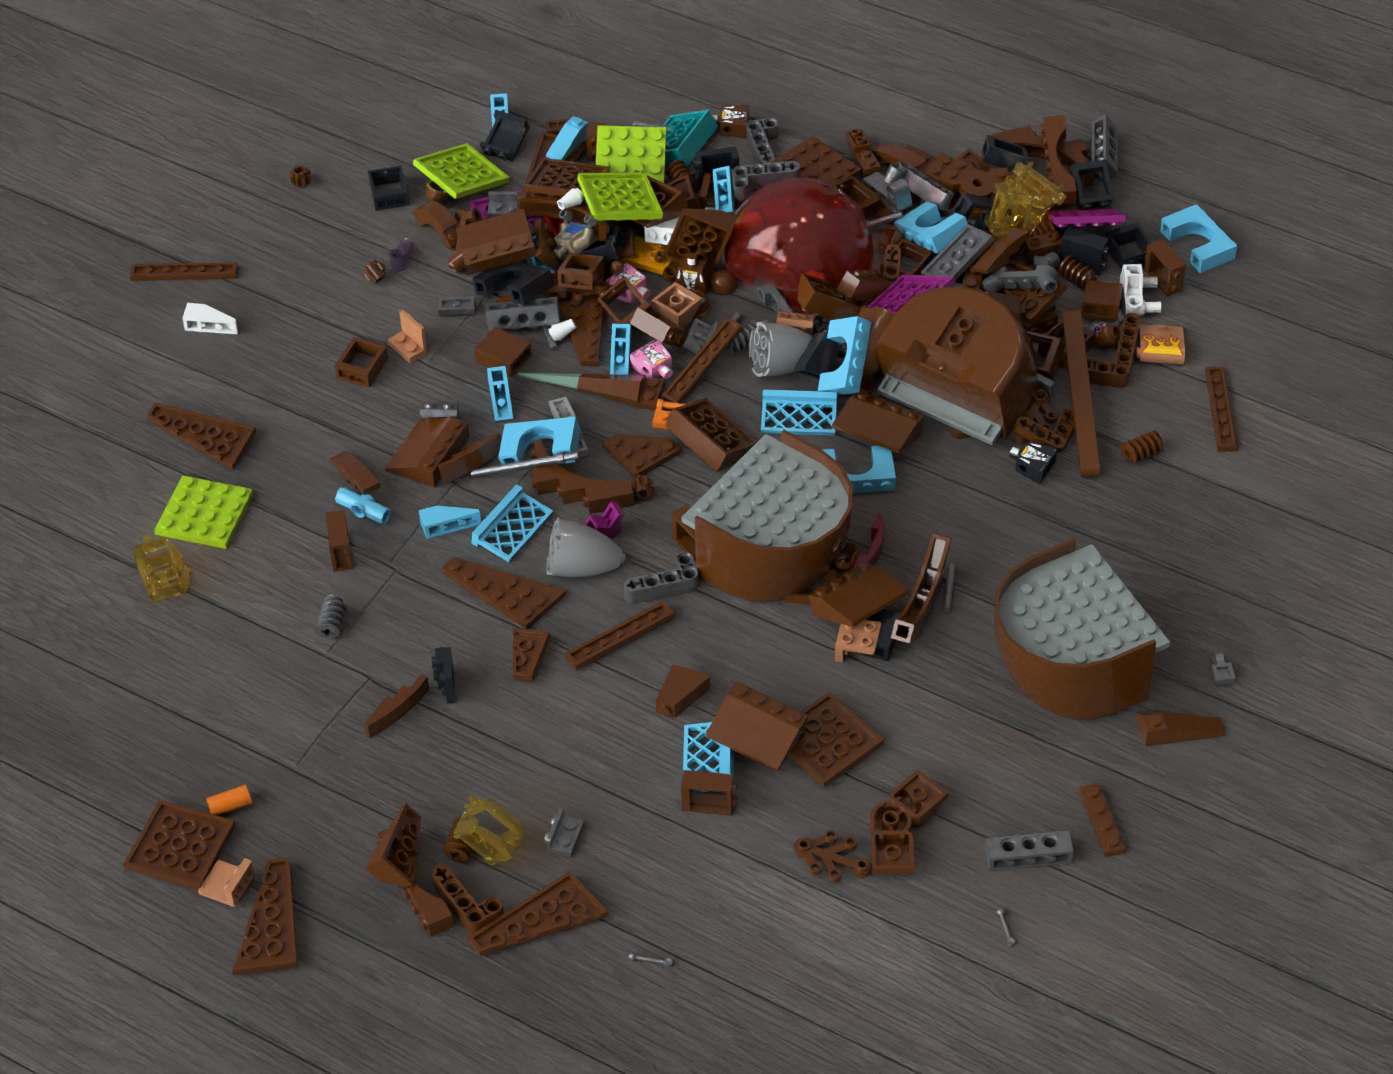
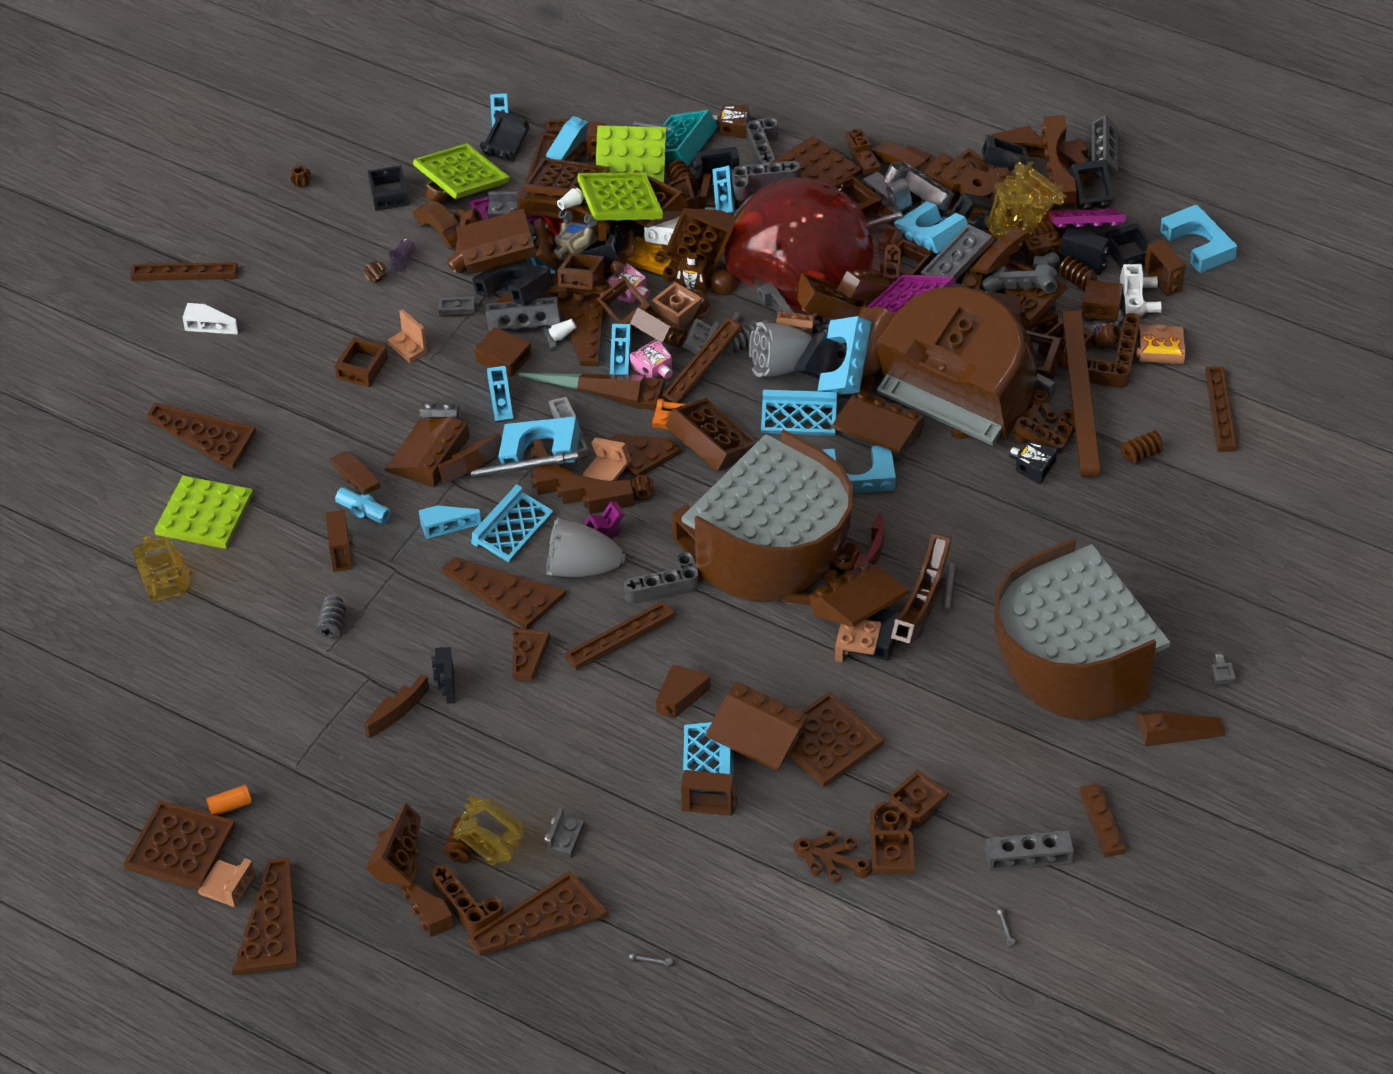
(610, 460): none -> nougat bracket

